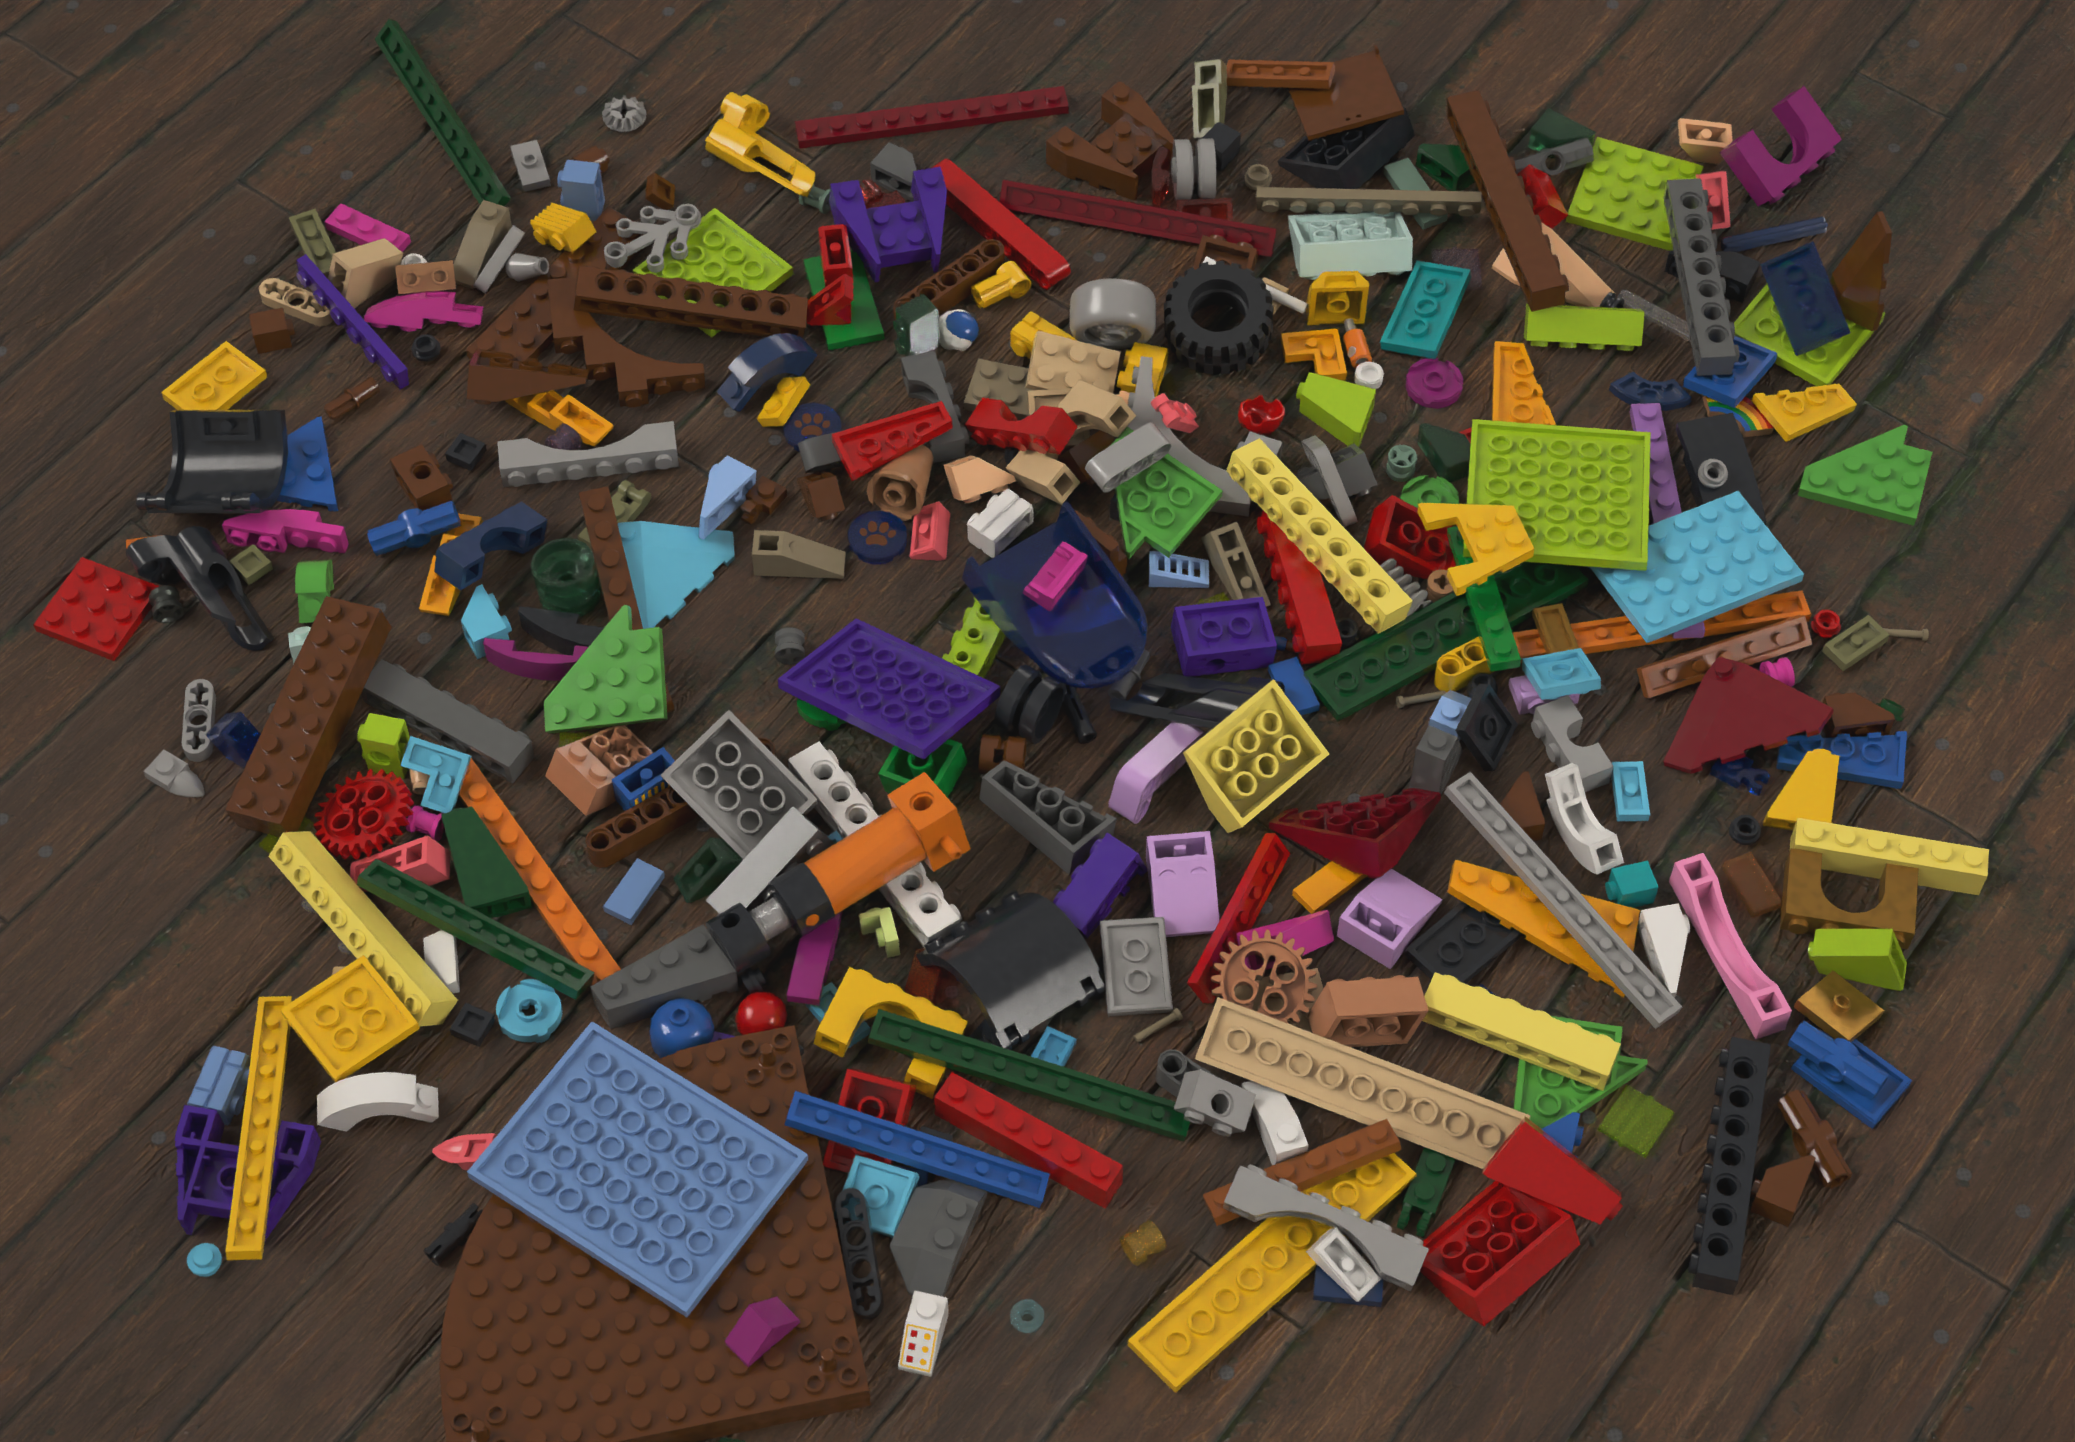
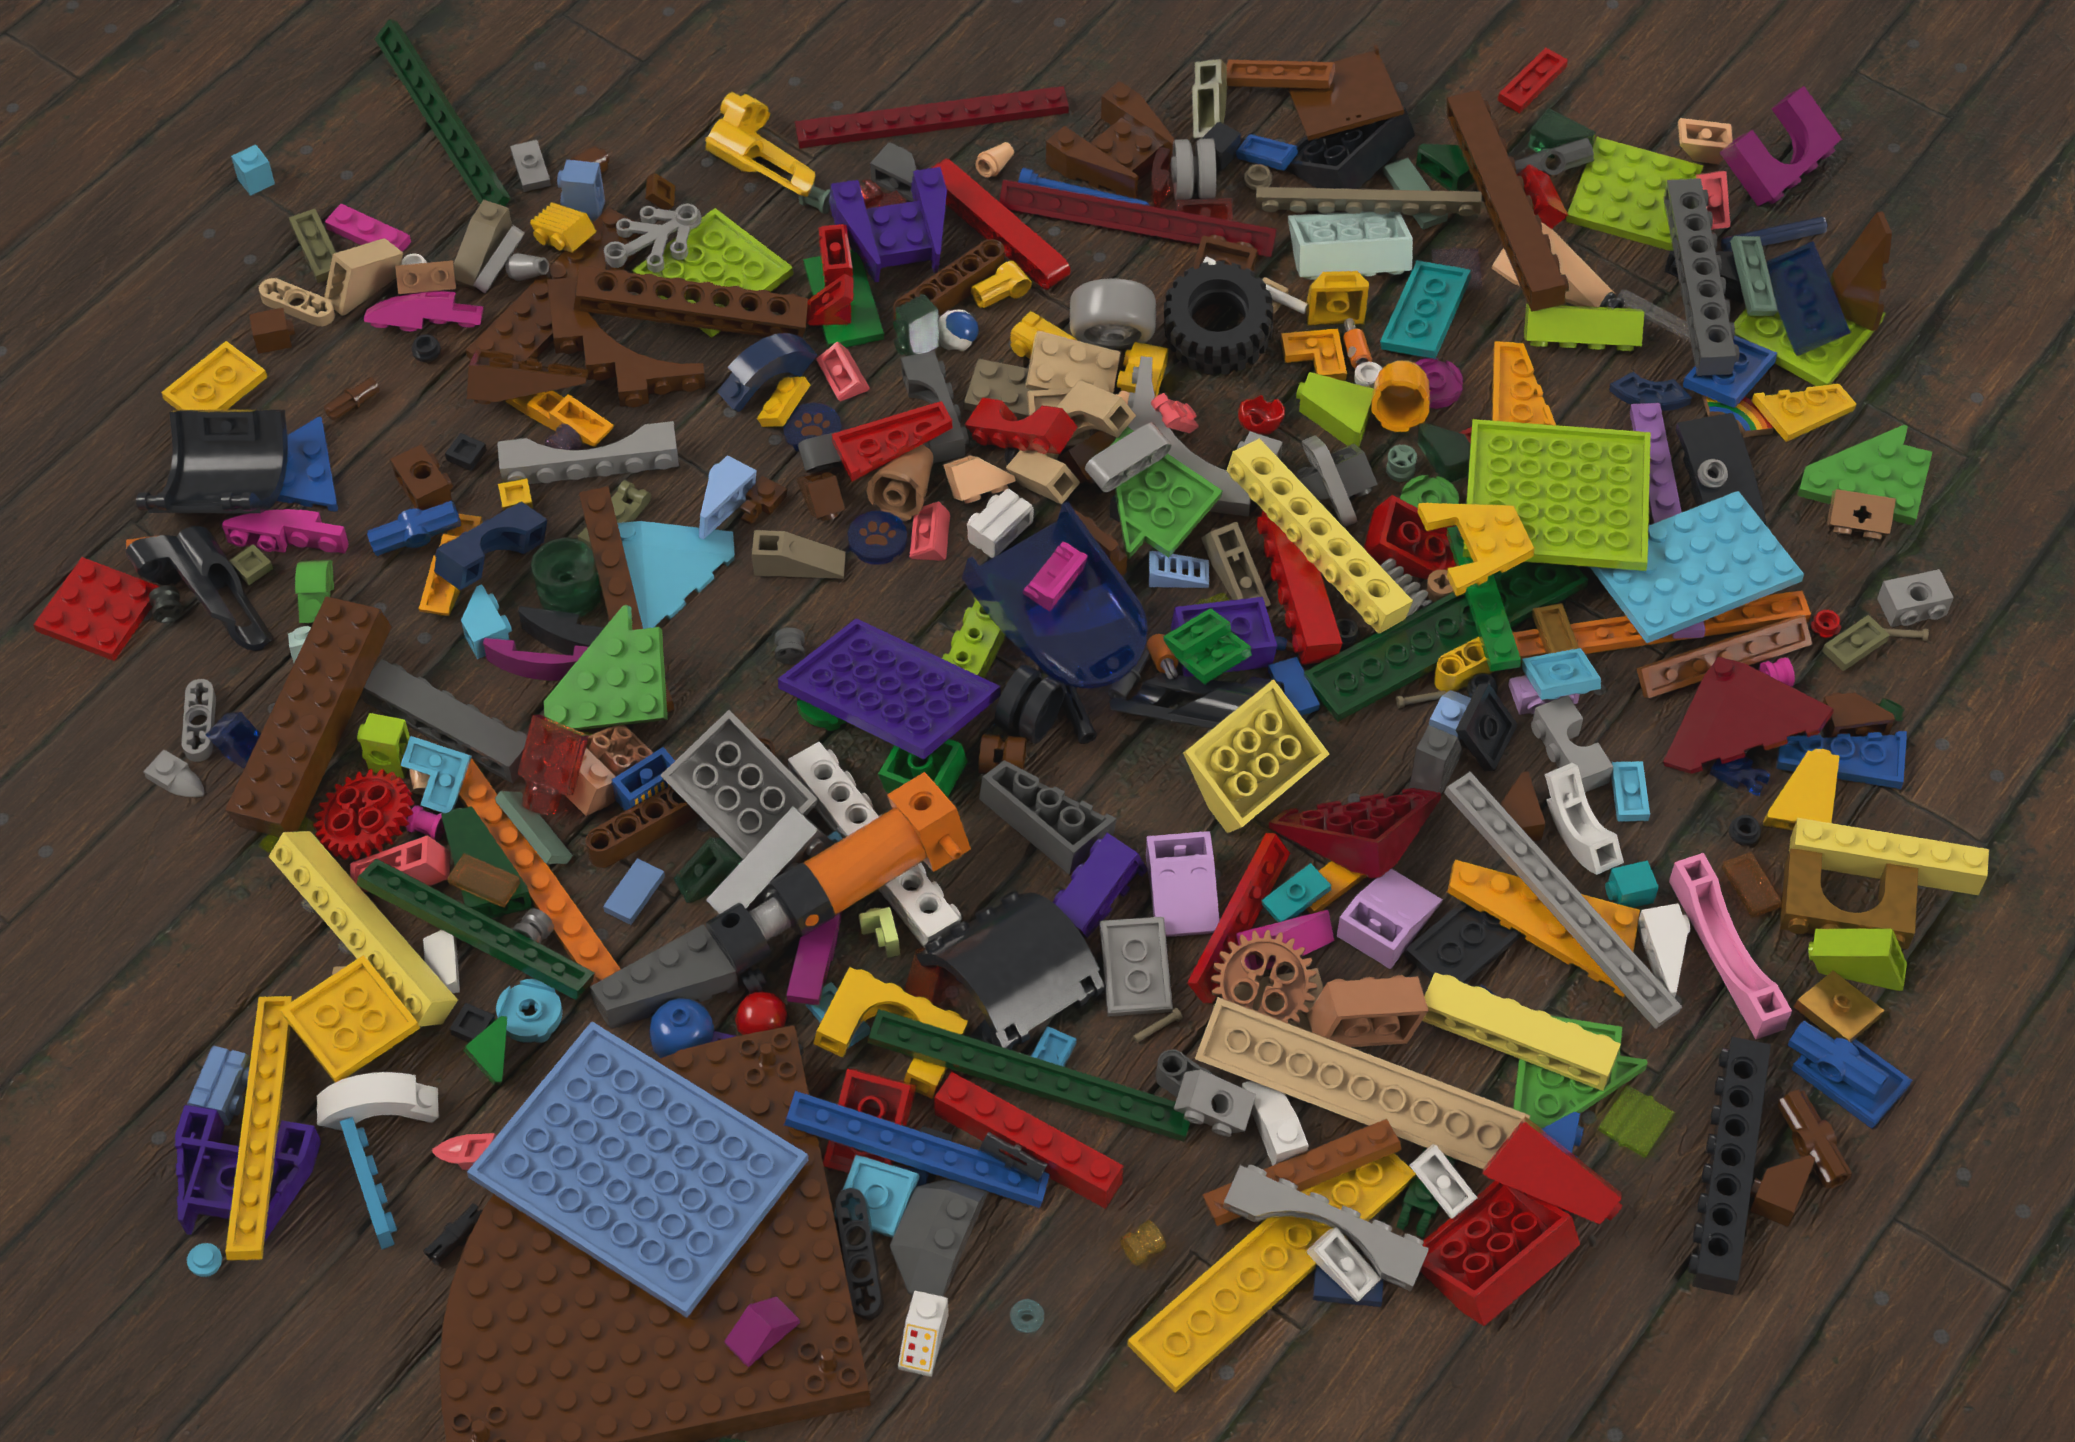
(253, 169): none -> medium azure brick
(356, 327): dark purple plate -> none
(373, 1194): none -> dark azure plate
(483, 880): none -> clear orange tile
(488, 1050): none -> green slope
(515, 492): none -> yellow plate
(533, 828): none -> sand green tile
(535, 925): none -> flat silver wheel
(550, 763): none -> clear red plate
(634, 116): light grey gear -> none
(842, 372): none -> coral slope
(992, 1146): none -> black pin
(993, 160): none -> light nougat cone
(1028, 176): none -> blue piece
(1150, 769): lavender beam -> none
(1162, 656): none -> orange piece
(1207, 646): none -> green slope
(1266, 152): none -> blue tile
(1296, 894): none -> teal plate
(1401, 396): none -> light orange cylinder
(1443, 1181): none -> white slope
(1532, 80): none -> red plate
(1754, 276): none -> sand green tile
(1878, 508): none -> medium nougat brick
(1915, 598): none -> light grey brick

